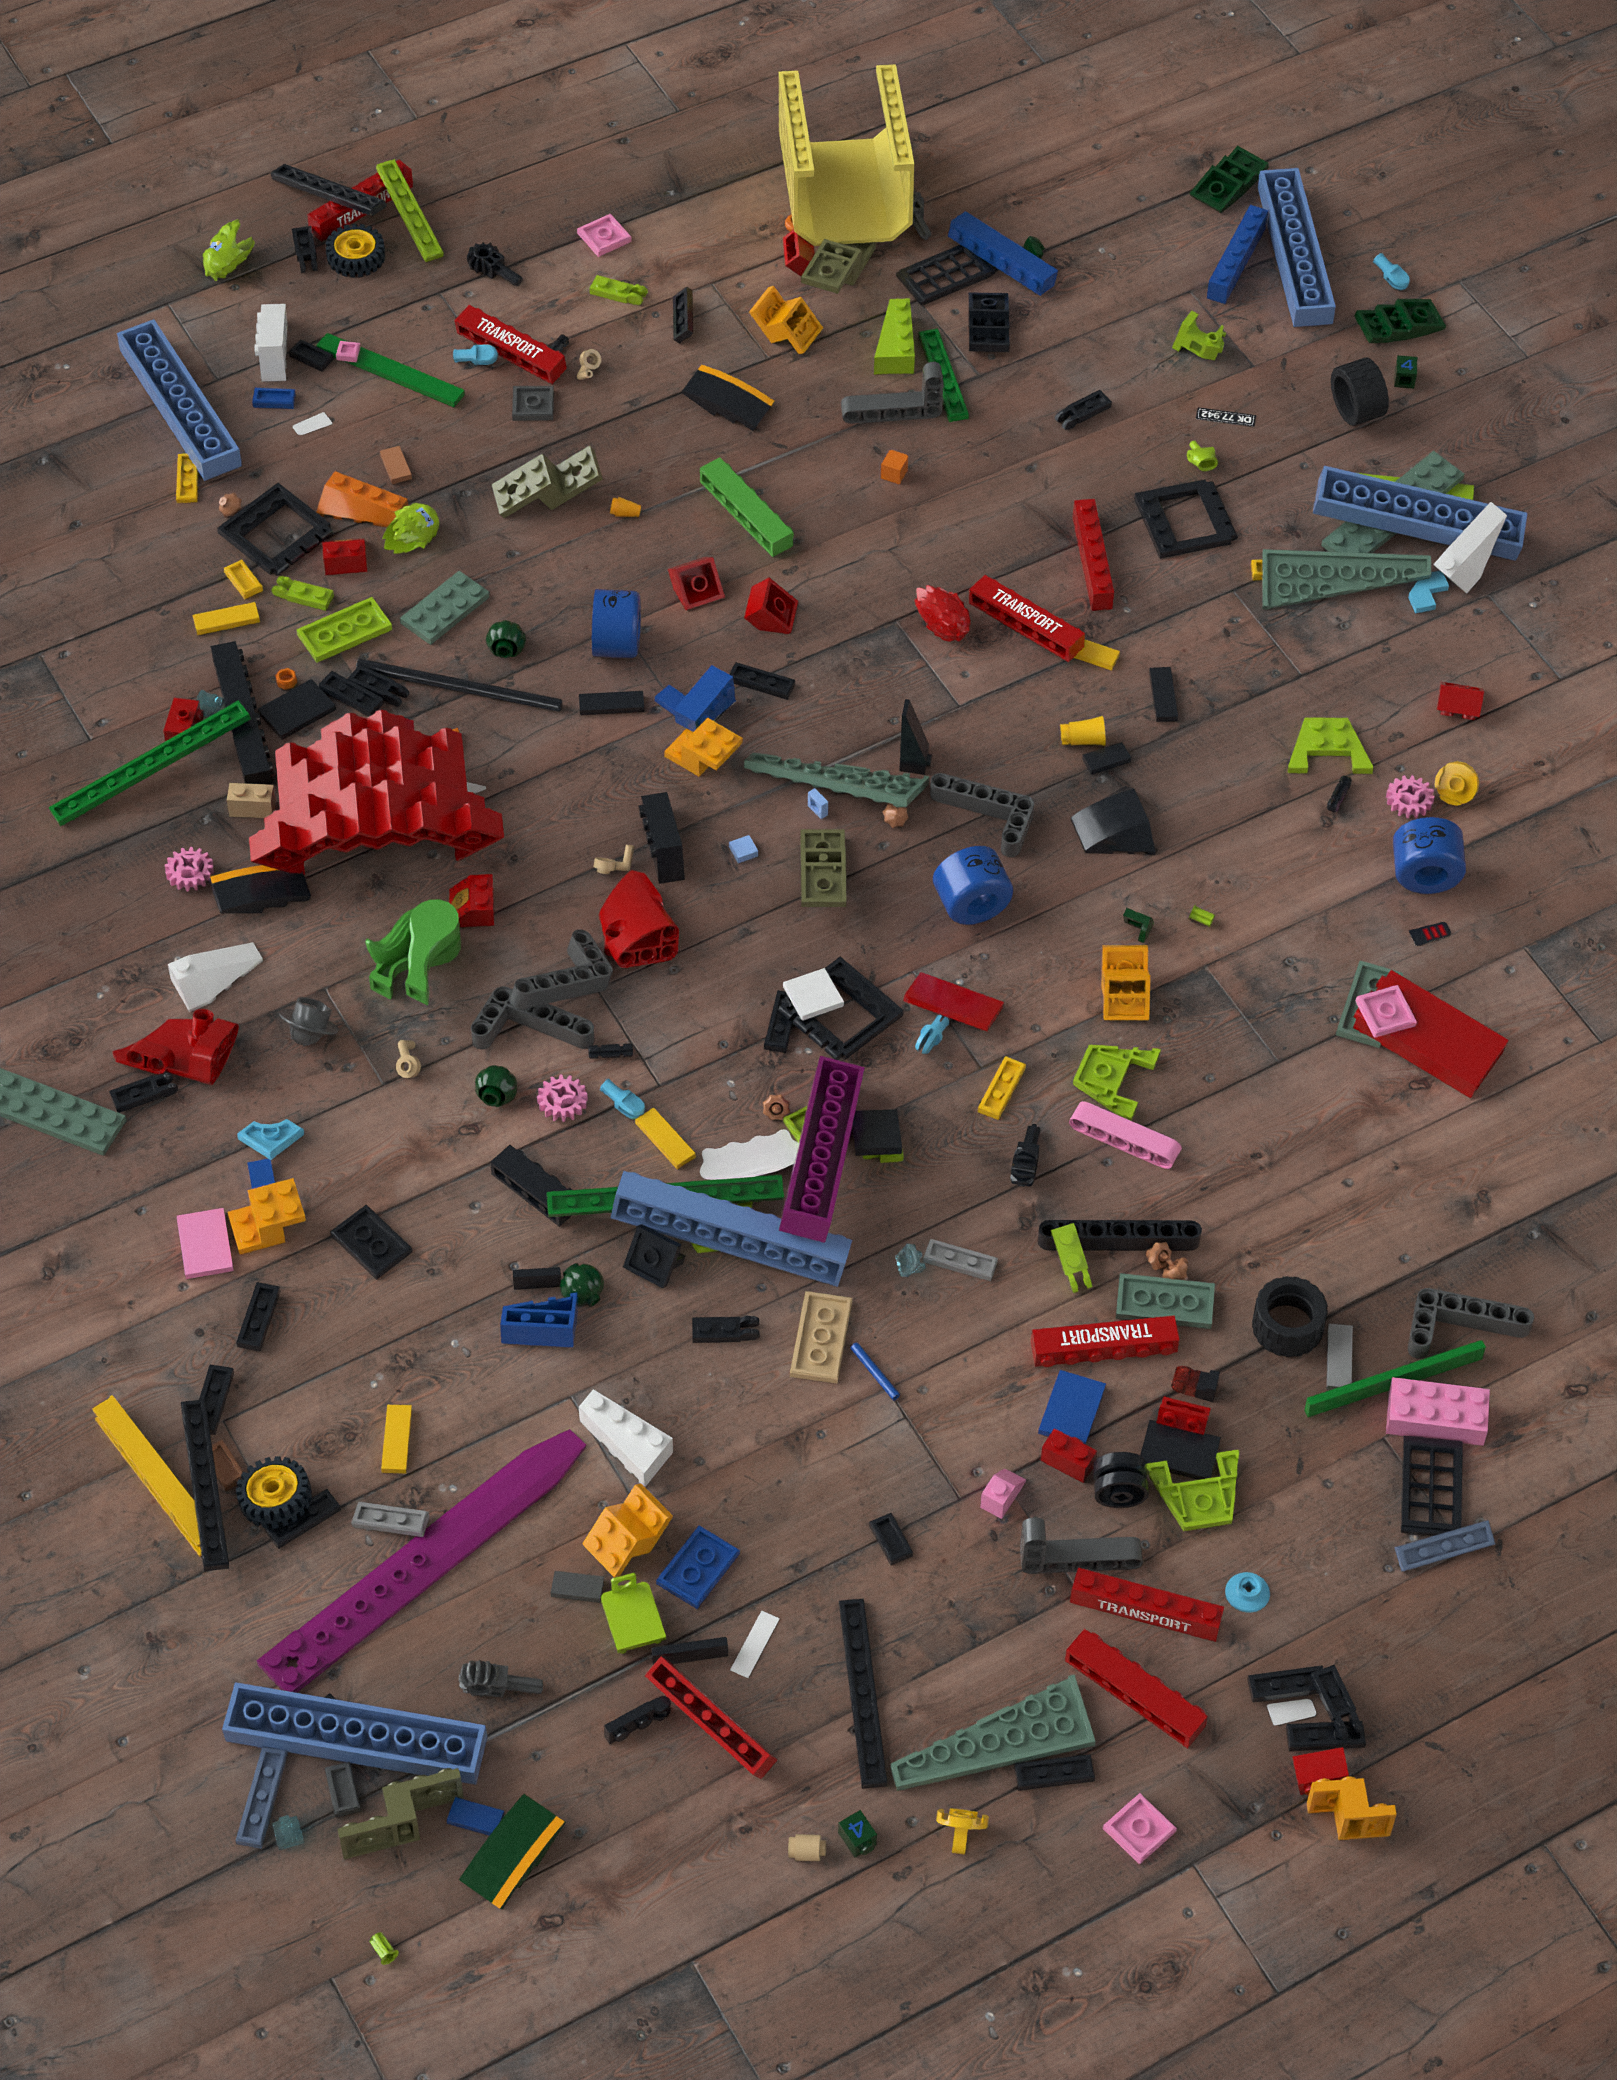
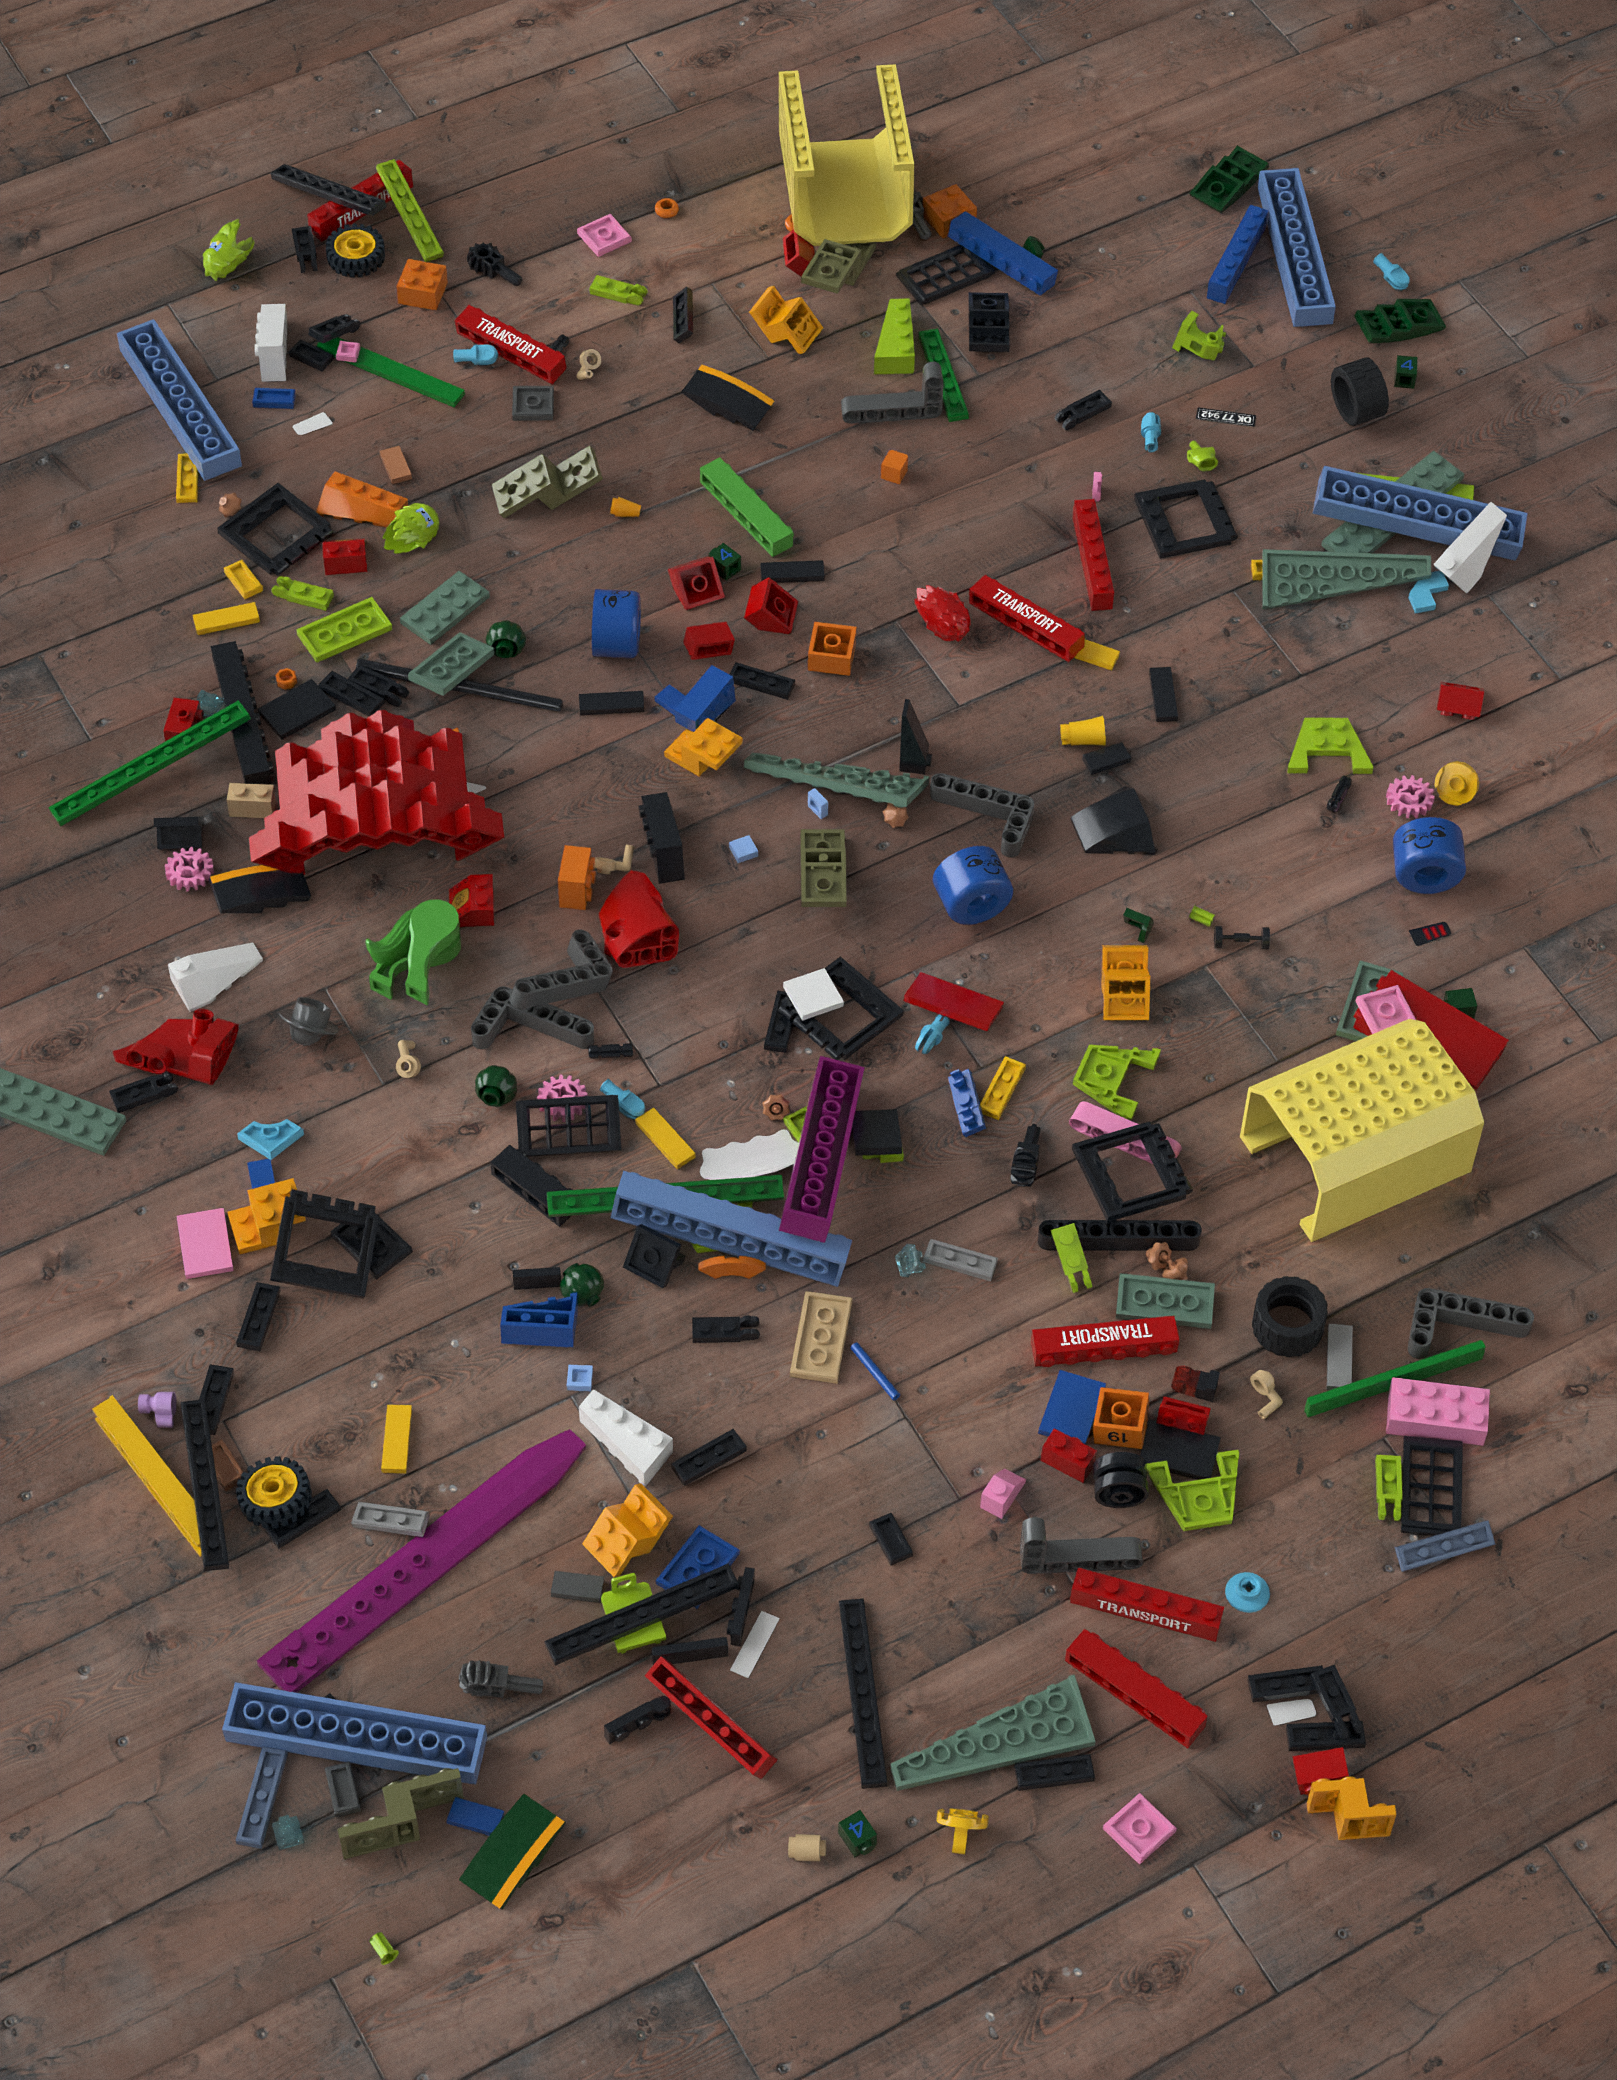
(163, 1406): none -> lavender piece
(179, 832): none -> black bracket
(320, 1277): none -> black hinge
(334, 328): none -> black hinge
(422, 284): none -> orange brick
(451, 664): none -> sand green plate
(576, 877): none -> orange brick
(579, 1377): none -> light blue tile
(612, 1122): none -> black piece
(641, 1614): none -> black tile
(666, 203): none -> orange piece
(709, 640): none -> red brick
(709, 1457): none -> black plate
(726, 561): none -> dark green brick
(741, 1606): none -> black plate
(742, 1266): none -> orange tile
(793, 571): none -> black tile
(832, 648): none -> orange brick
(945, 206): none -> orange brick
(966, 1102): none -> blue plate
(1096, 491): none -> bright pink tile
(1121, 1418): none -> orange brick
(1151, 431): none -> medium azure arm
(1161, 1155): none -> black hinge
(1242, 937): none -> black wheel
(1264, 1384): none -> tan plate
(1371, 1121): none -> light yellow panel
(1388, 1484): none -> lime hinge
(1462, 1000): none -> dark green brick

